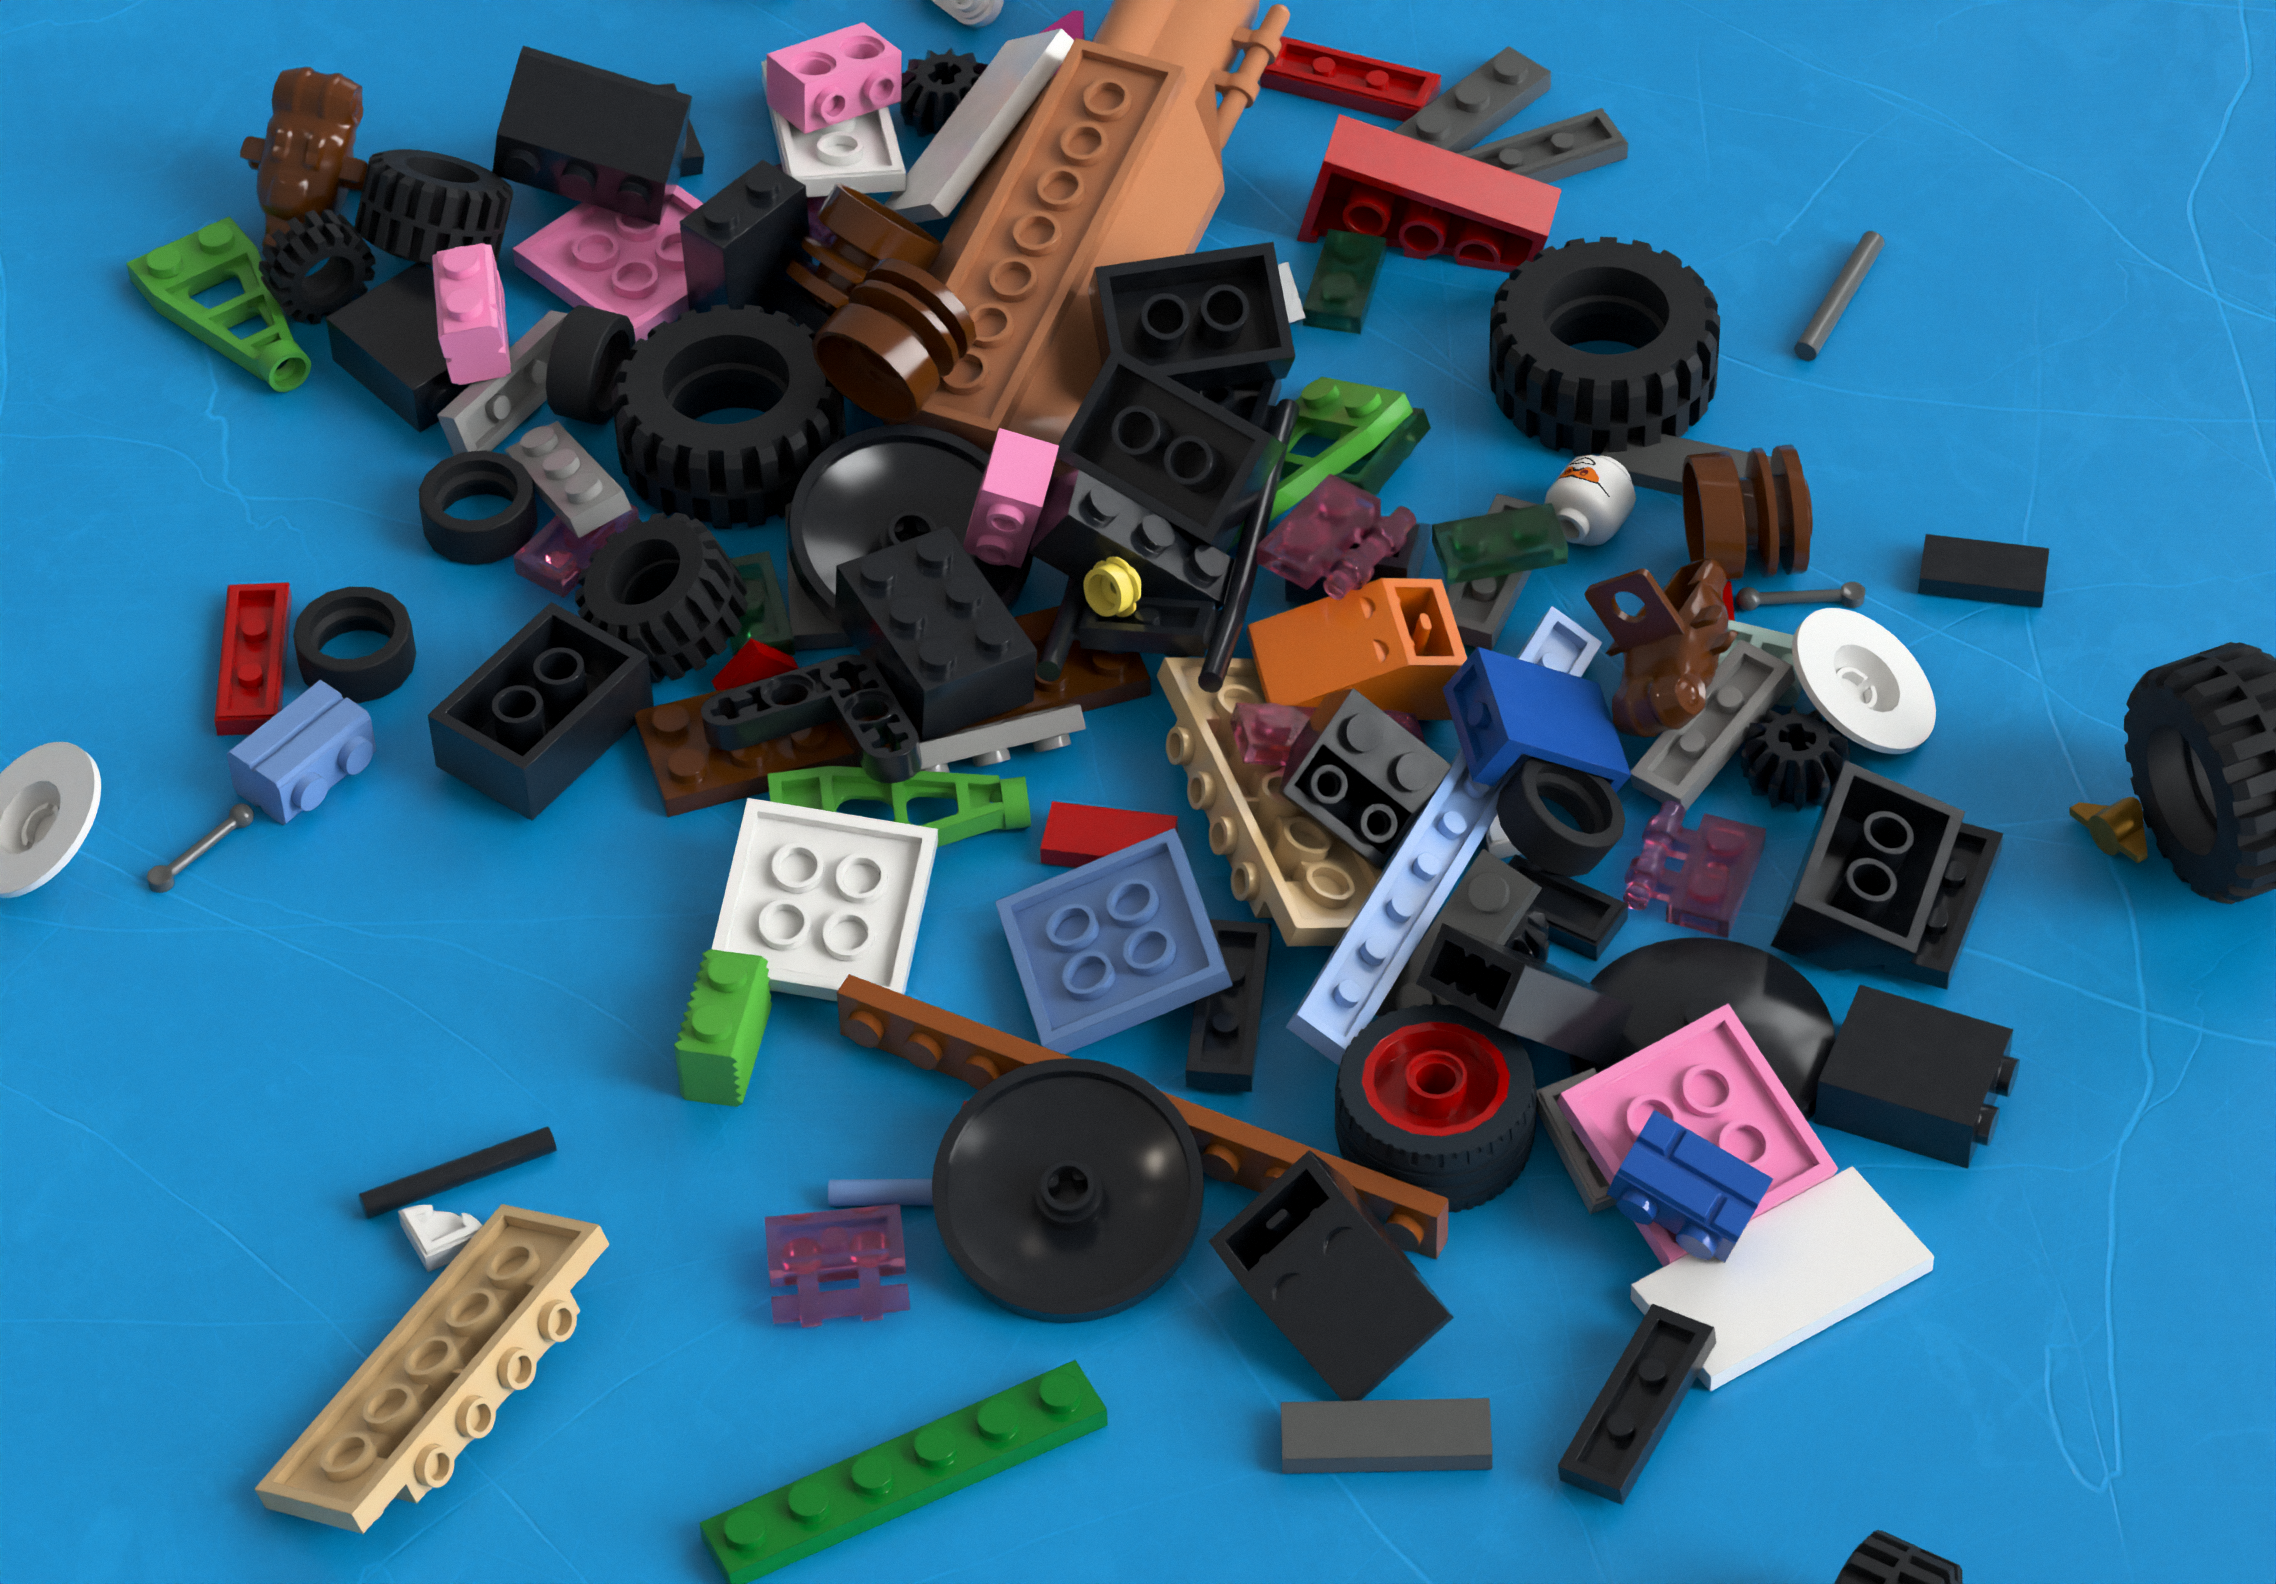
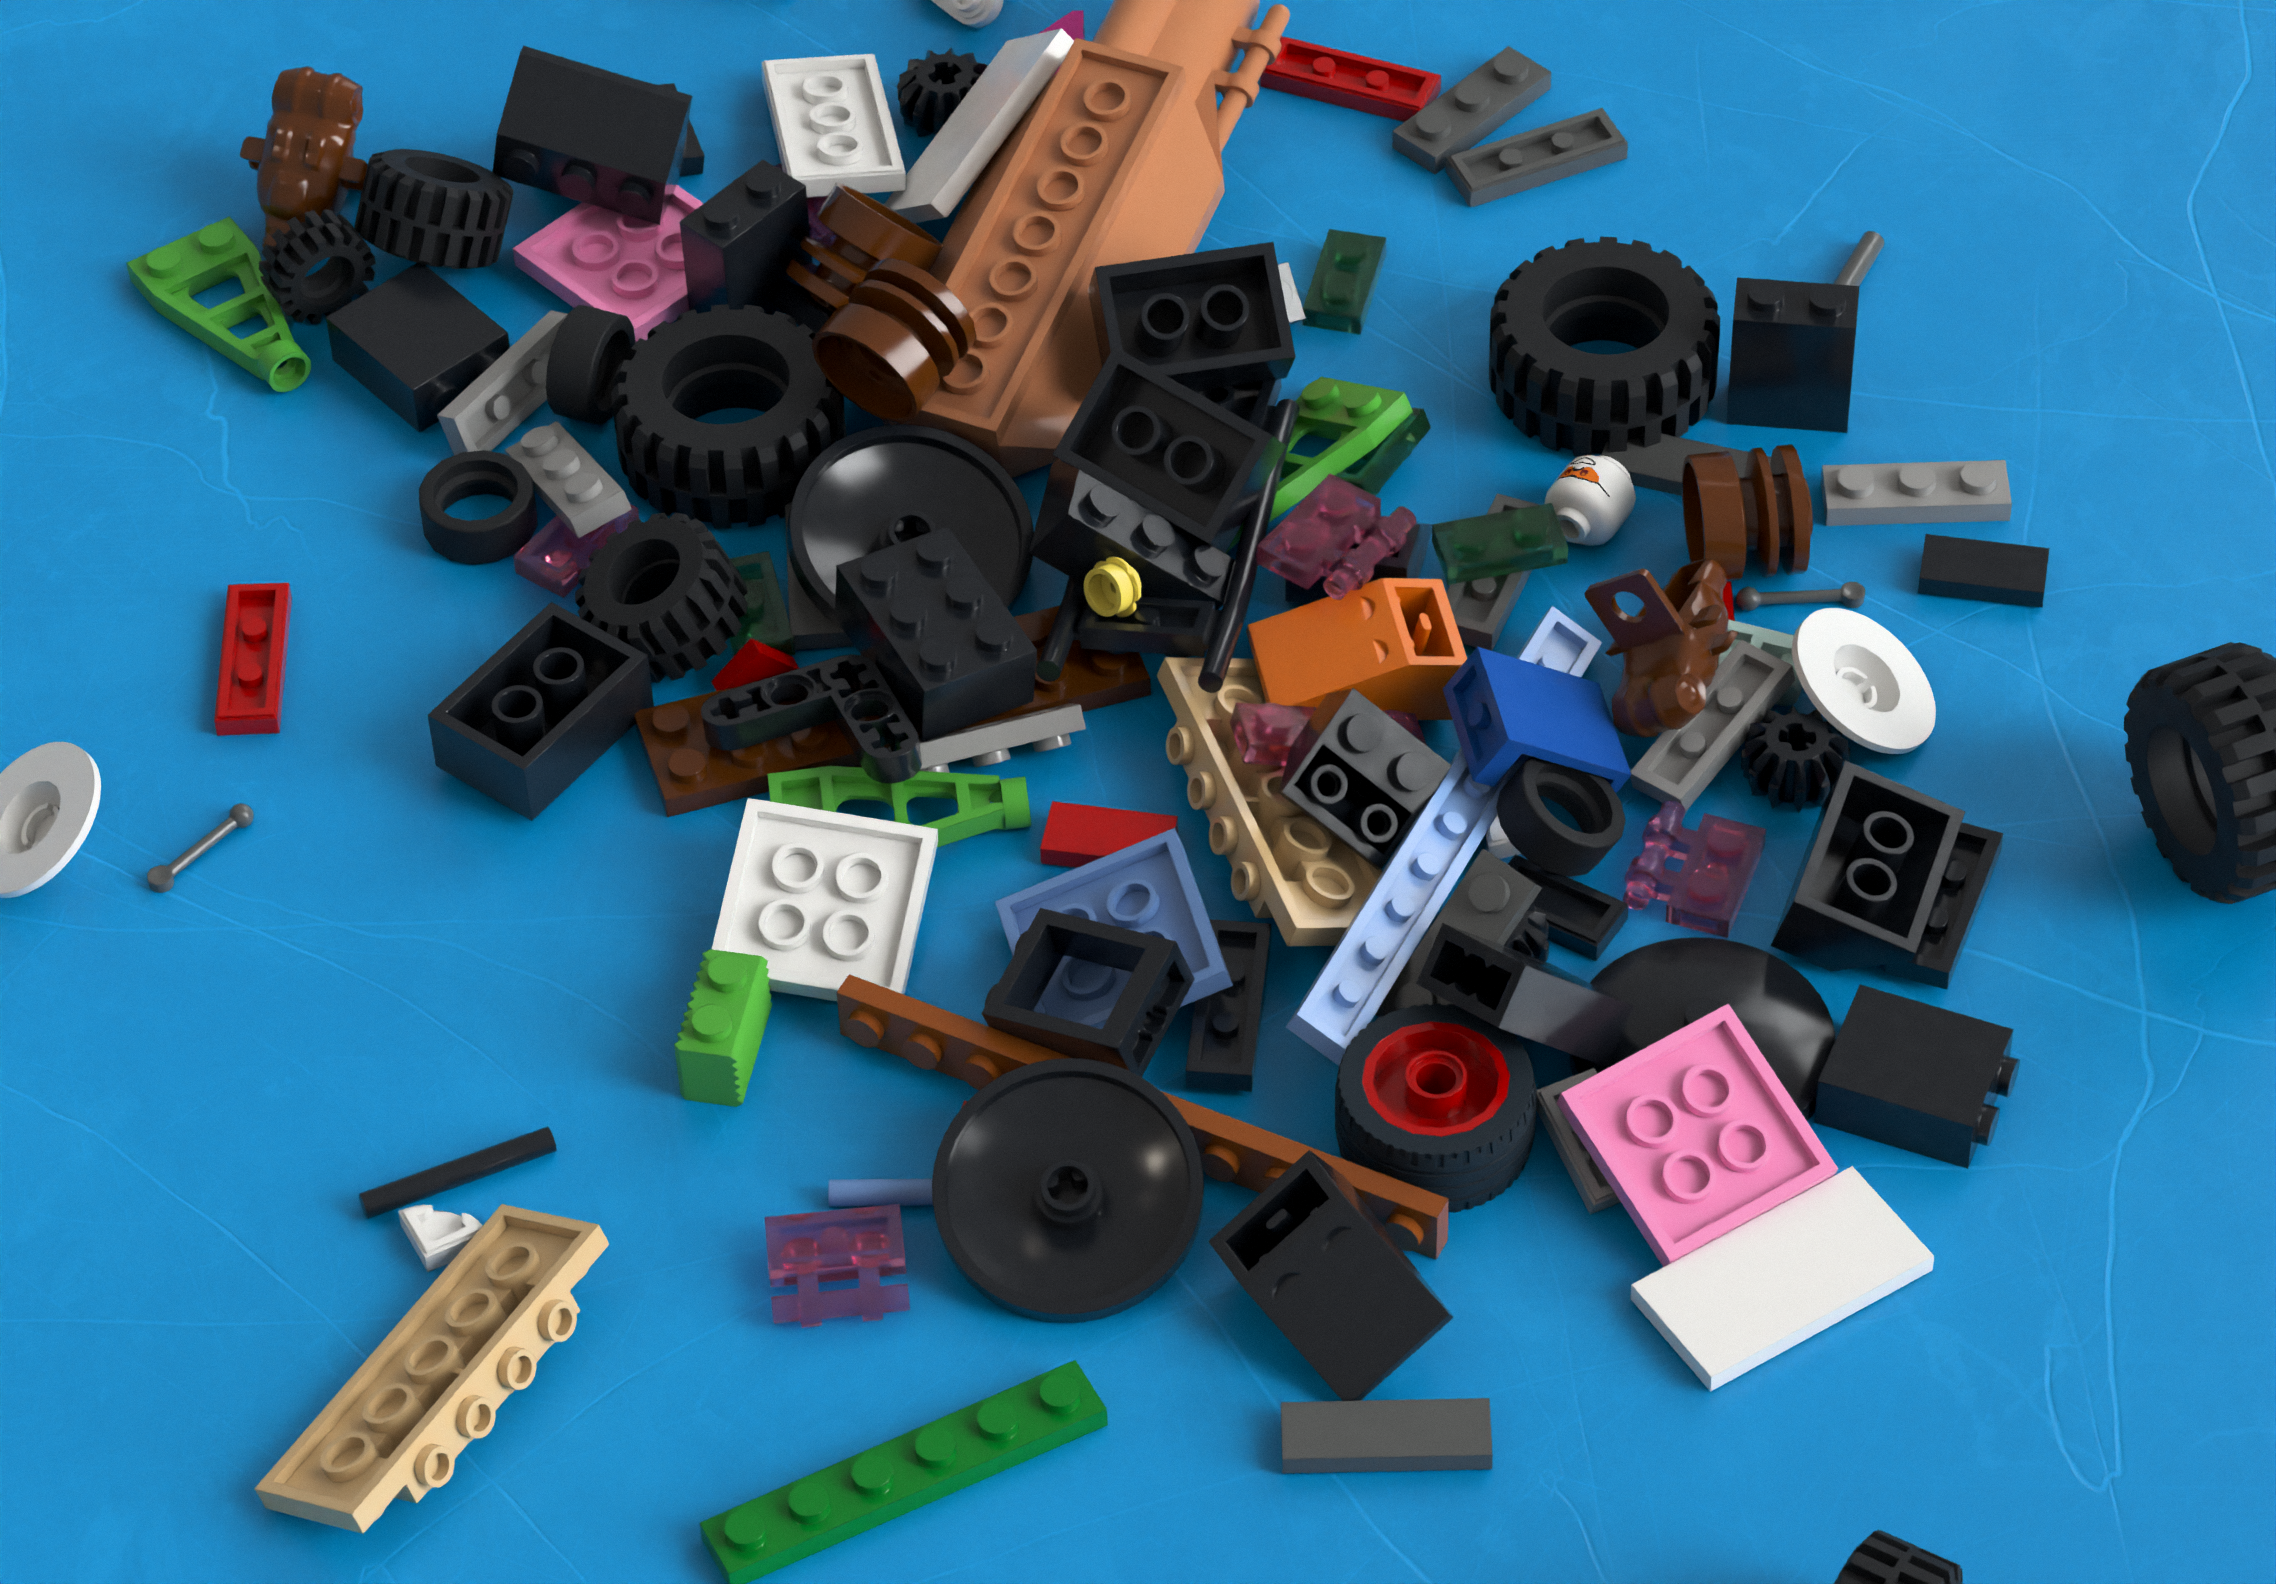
(302, 753): medium blue brick -> none
(348, 611): black tyre -> none
(471, 314): bright pink brick -> none
(834, 77): bright pink brick -> none
(1010, 498): bright pink brick -> none
(1138, 1018): none -> black window
(1427, 200): red wedge -> none
(1637, 1404): black plate -> none
(1688, 1188): blue brick -> none
(1792, 354): none -> black brick
(1916, 493): none -> light grey plate
(2115, 826): pearl gold piece -> none

